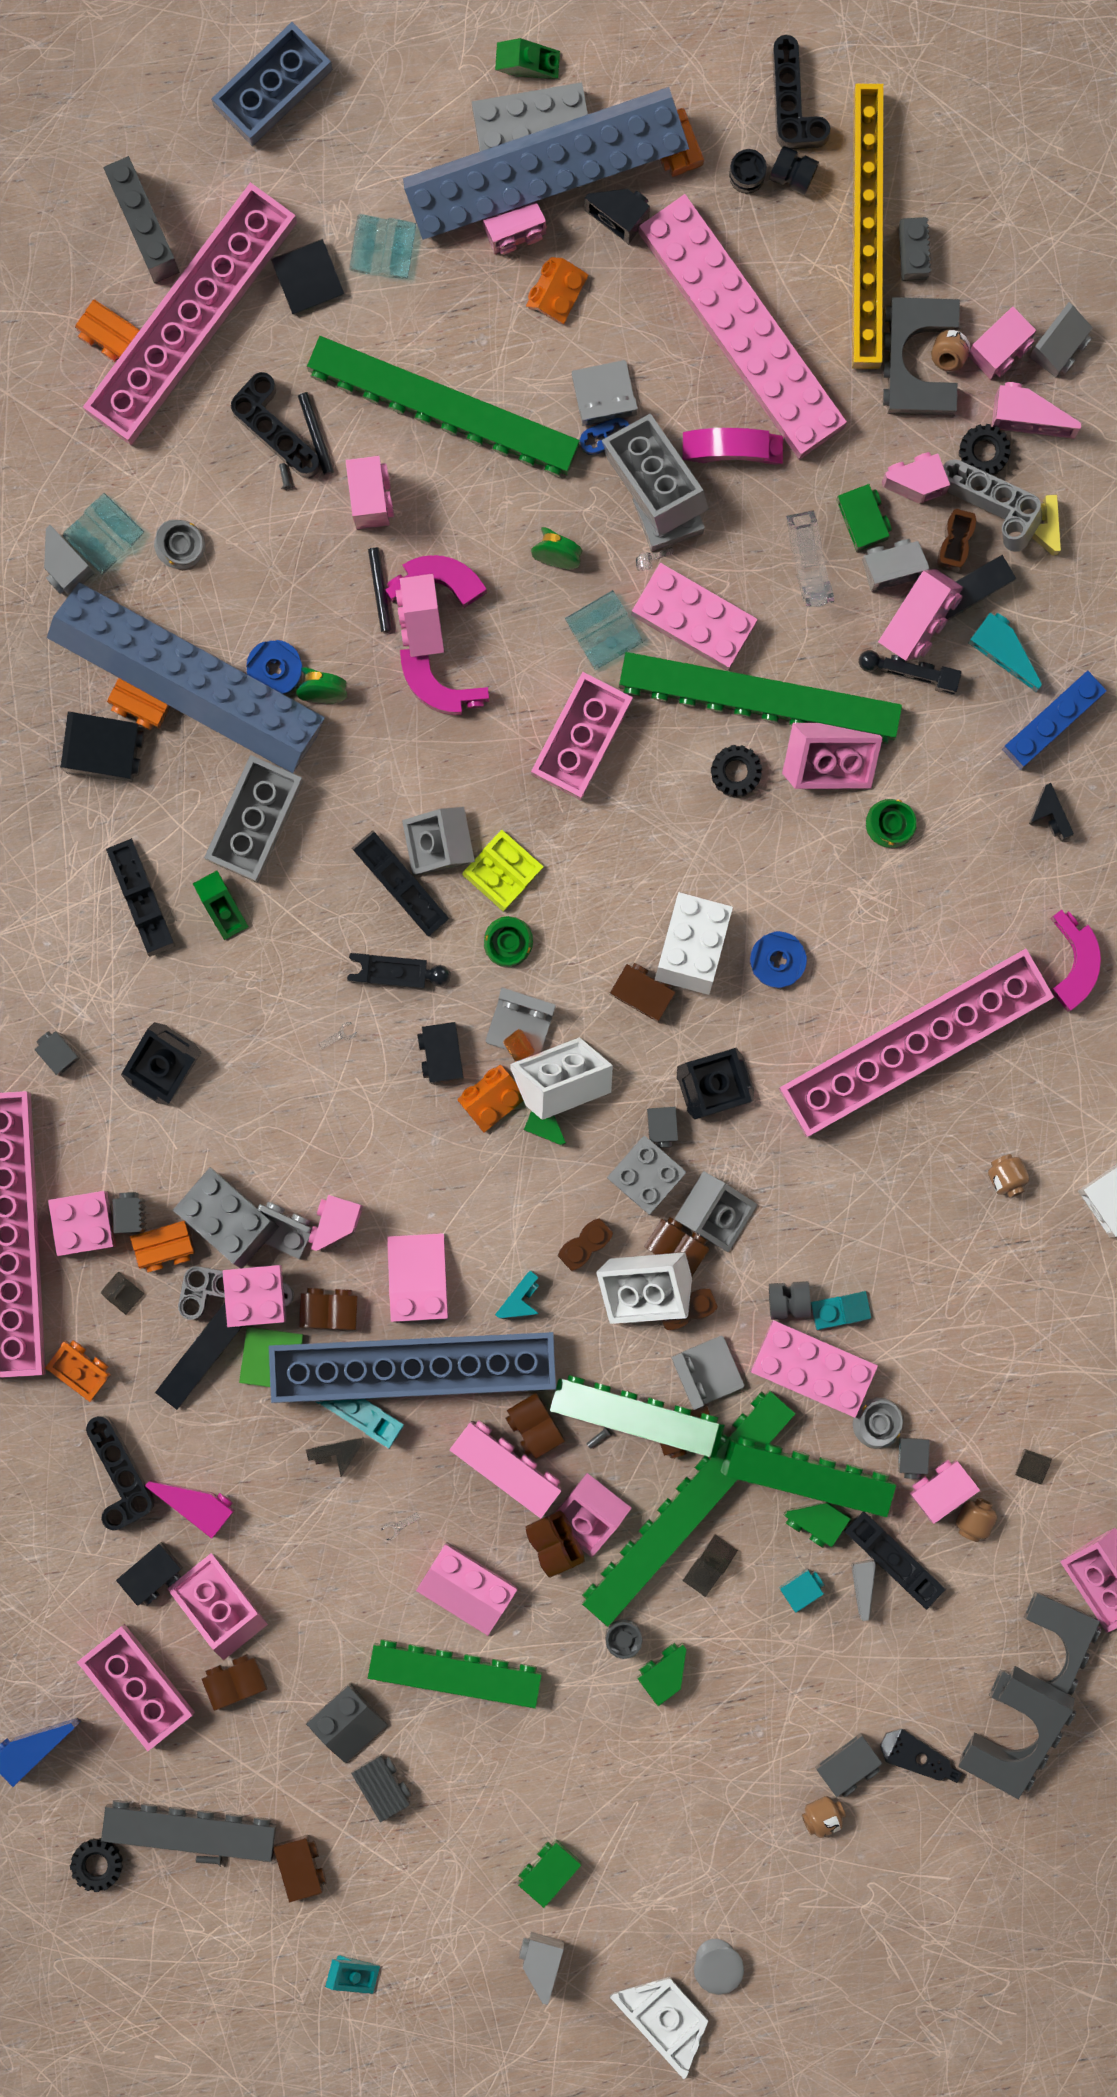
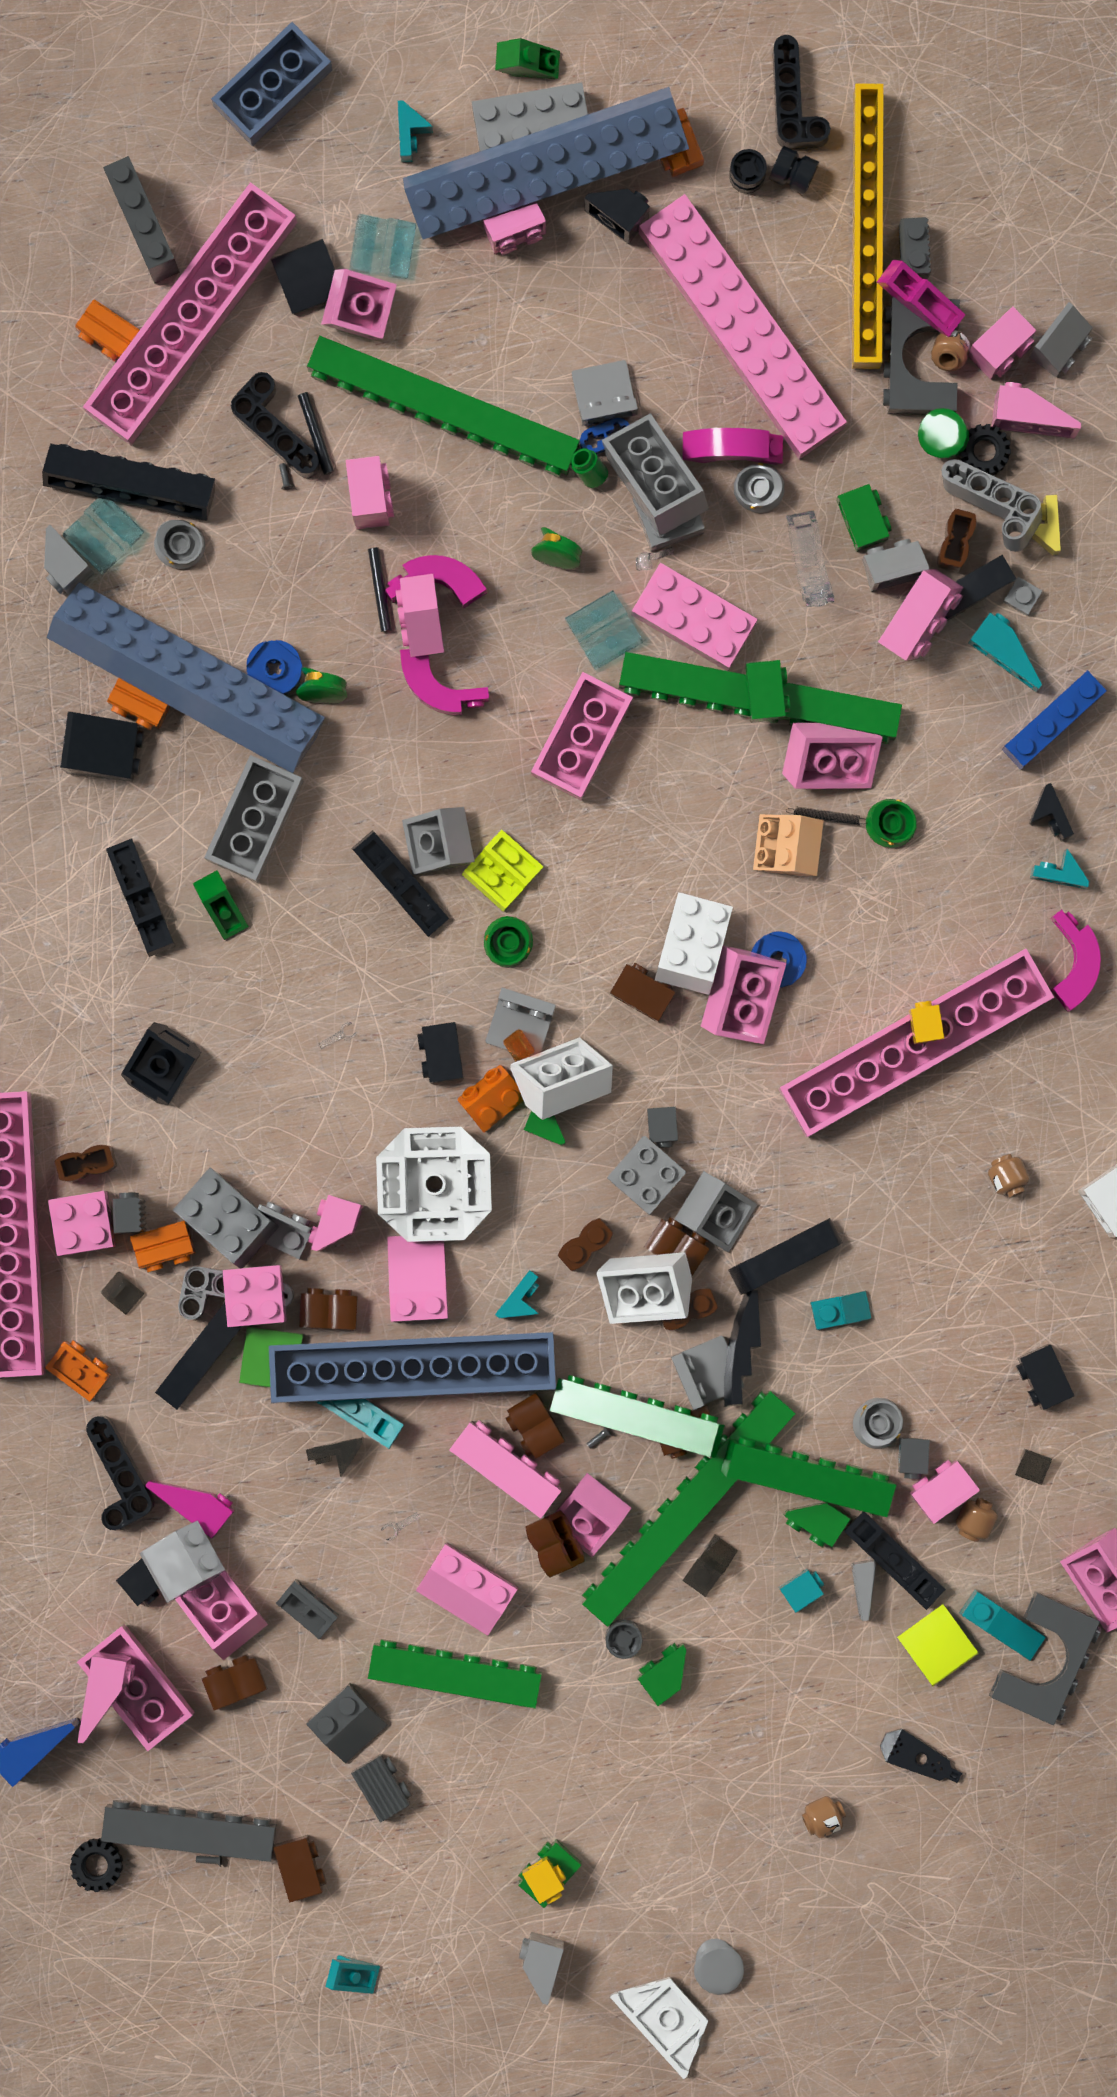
(56, 1052): dark grey brick -> none
(77, 1166): none -> reddish brown brick
(106, 1682): none -> bright pink slope
(128, 481): none -> black brick
(182, 1561): none -> light grey slope
(307, 1609): none -> dark grey hinge
(358, 304): none -> bright pink brick
(397, 971): black plate -> none
(403, 1178): none -> white piece
(410, 123): none -> teal slope
(545, 1880): none -> yellow brick
(557, 289): orange bracket -> none
(589, 468): none -> green brick
(715, 1083): black slope -> none
(741, 754): black tyre -> none
(743, 995): none -> bright pink slope
(744, 1336): none -> black slope
(759, 488): none -> light grey piece
(766, 691): none -> green brick
(785, 1256): none -> black beam
(788, 844): none -> light nougat slope
(789, 1300): dark grey wheel -> none
(813, 1368): bright pink brick -> none
(827, 819): none -> black piece
(849, 1766): dark grey brick -> none
(918, 480): bright pink slope -> none
(921, 297): none -> dark pink slope
(926, 1022): none -> yellow brick
(938, 1645): none -> neon yellow slope
(943, 433): none -> piece
(945, 679): black plate -> none
(1002, 1625): none -> teal slope
(1014, 1769): dark grey arch -> none
(1022, 596): none -> light grey plate
(1044, 1377): none -> black brick
(1068, 875): none -> teal slope

